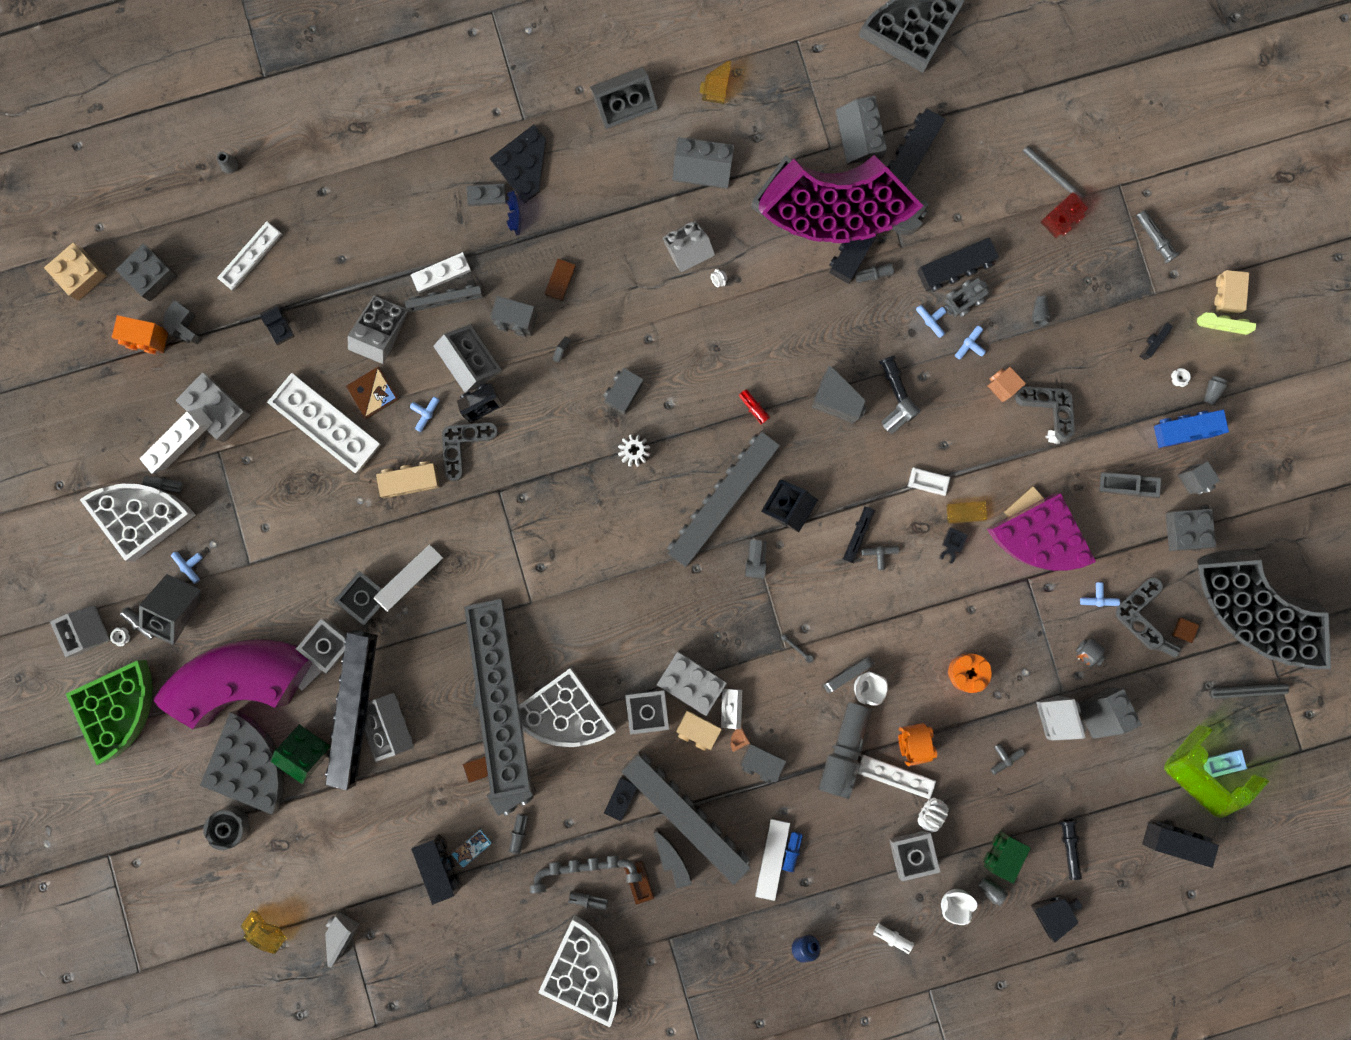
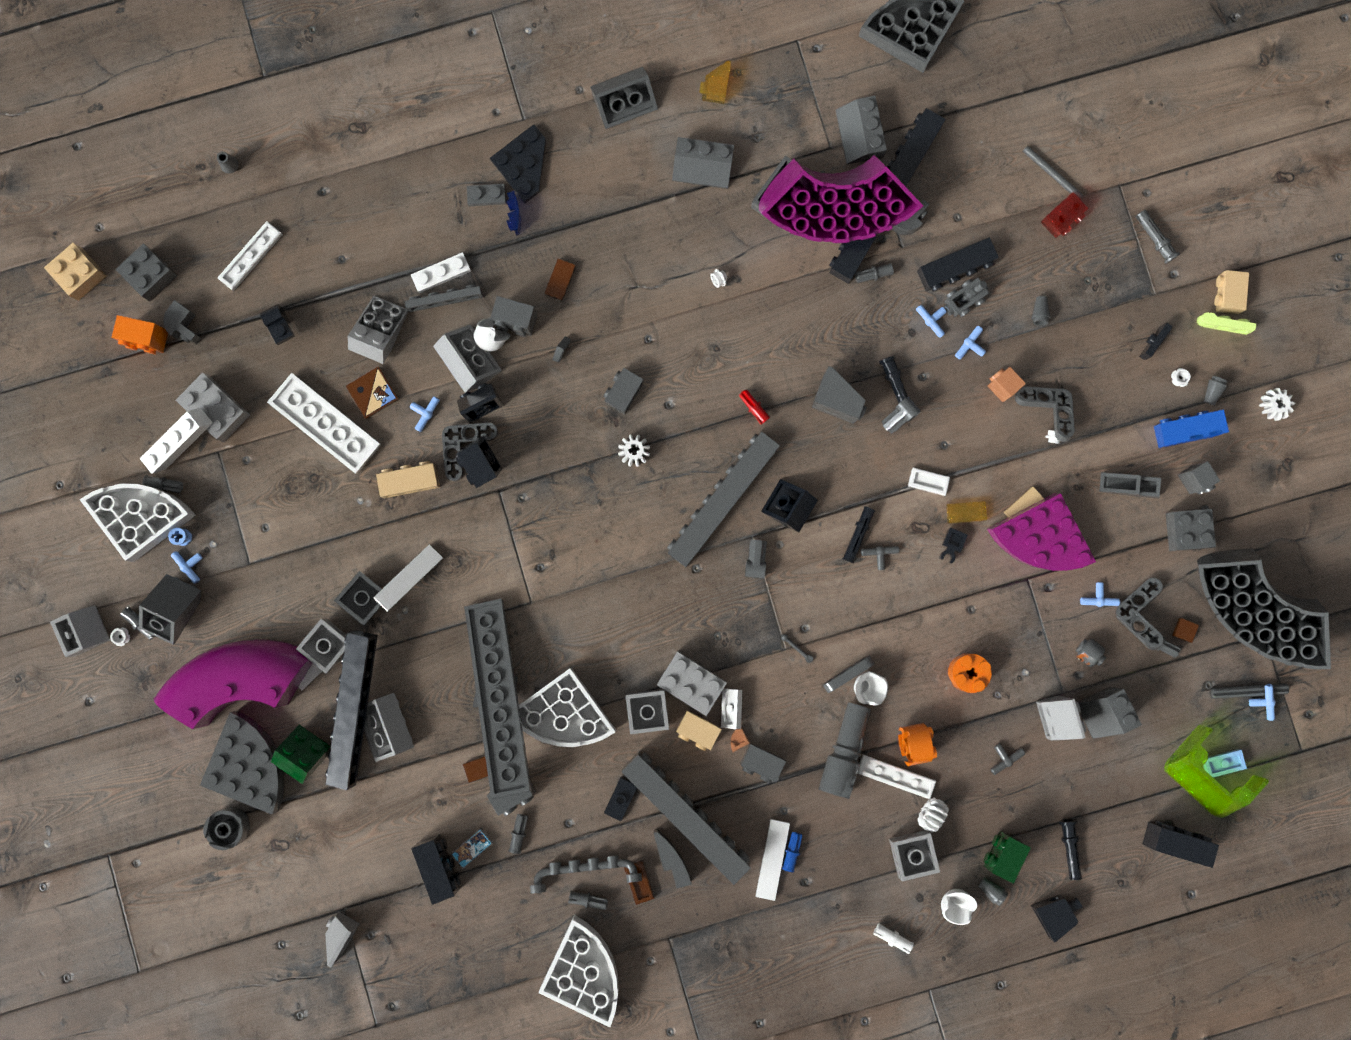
(113, 709): bright green brick -> none
(177, 532): none -> light blue bush
(261, 934): clear yellow brick -> none
(479, 462): none -> black brick
(489, 338): none -> white helmet
(688, 246): light grey slope -> none
(806, 948): dark blue head -> none
(1269, 702): none -> light blue piece
(1283, 403): none -> white gear

